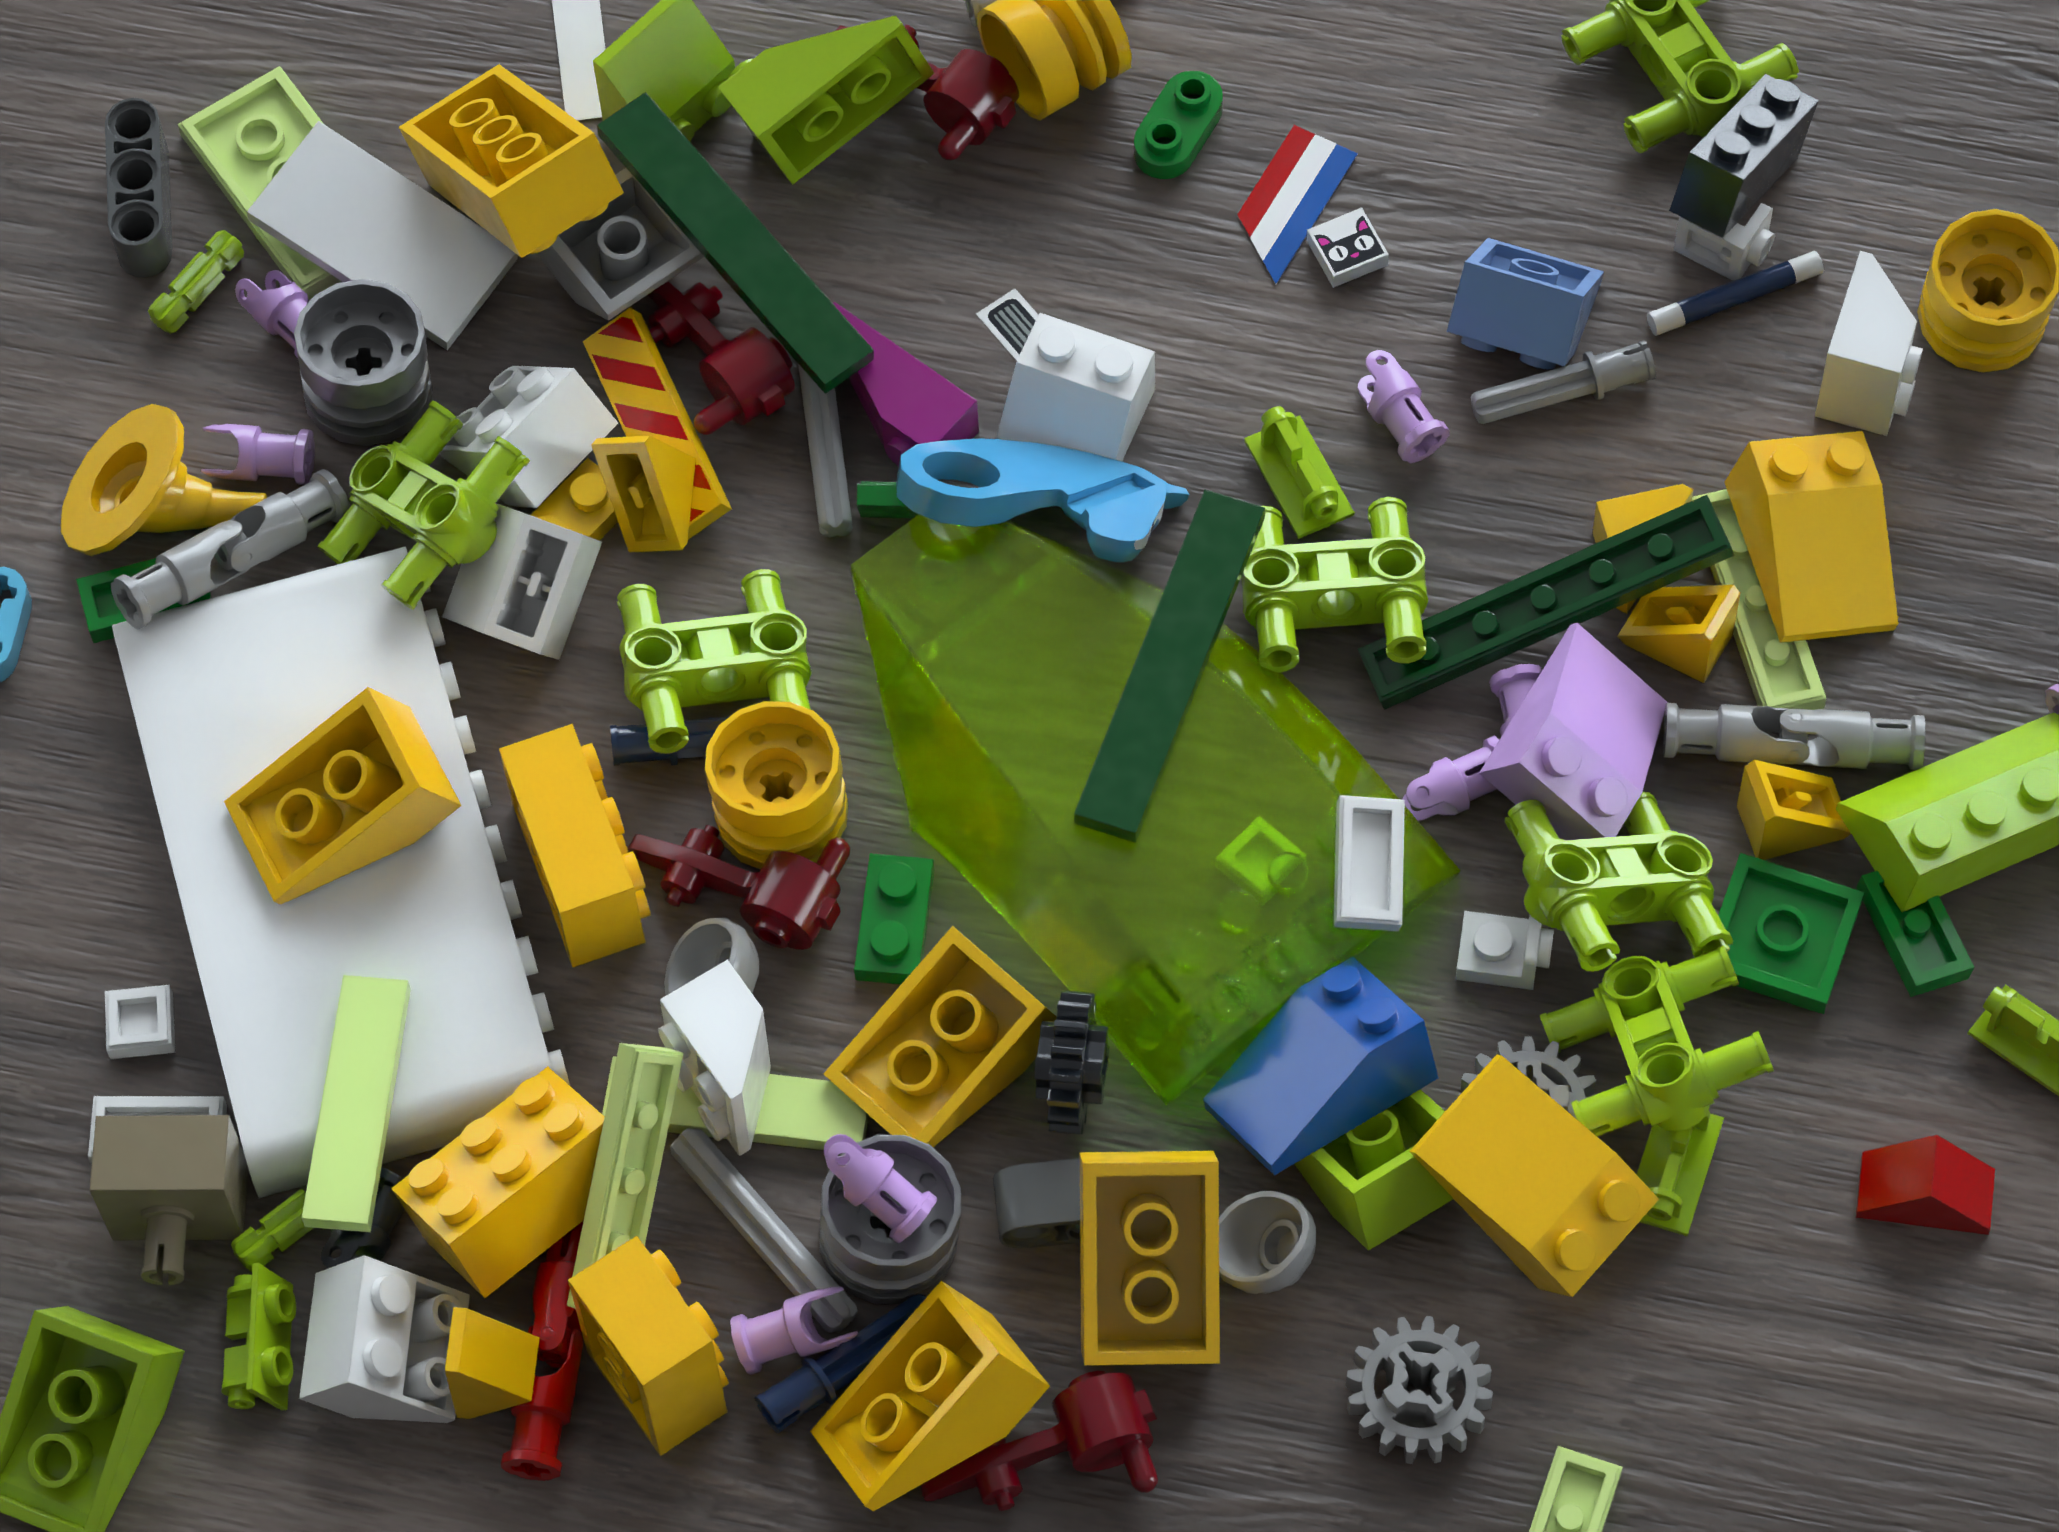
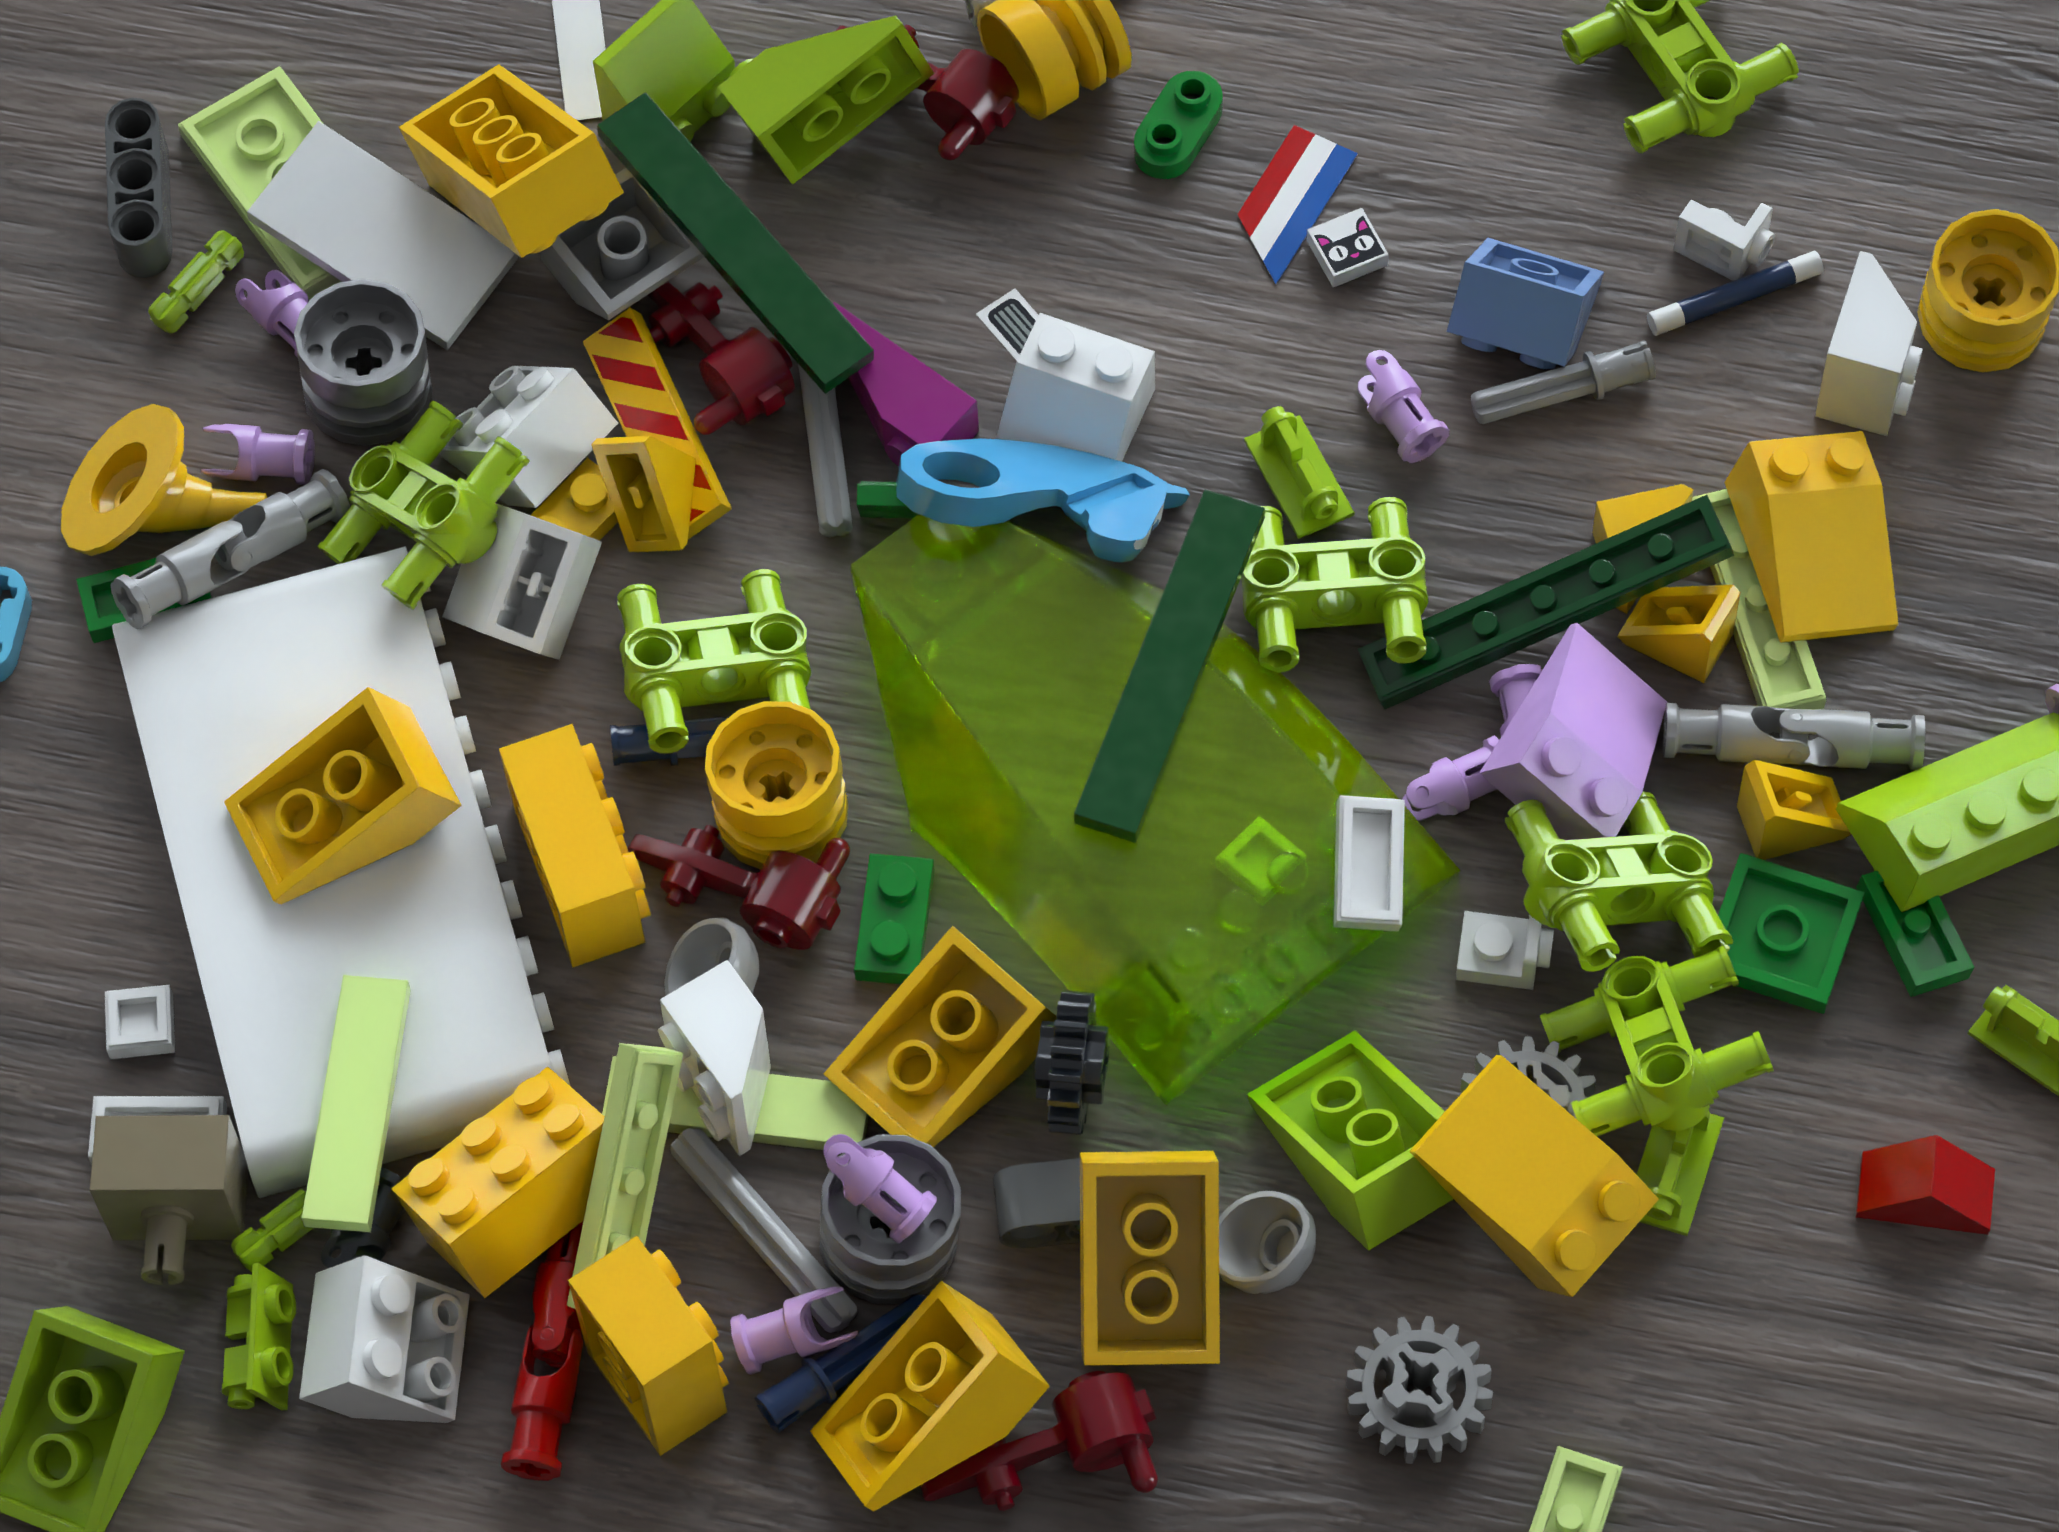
(488, 1364): yellow slope -> none
(1323, 1067): blue slope -> none
(1743, 155): black brick -> none

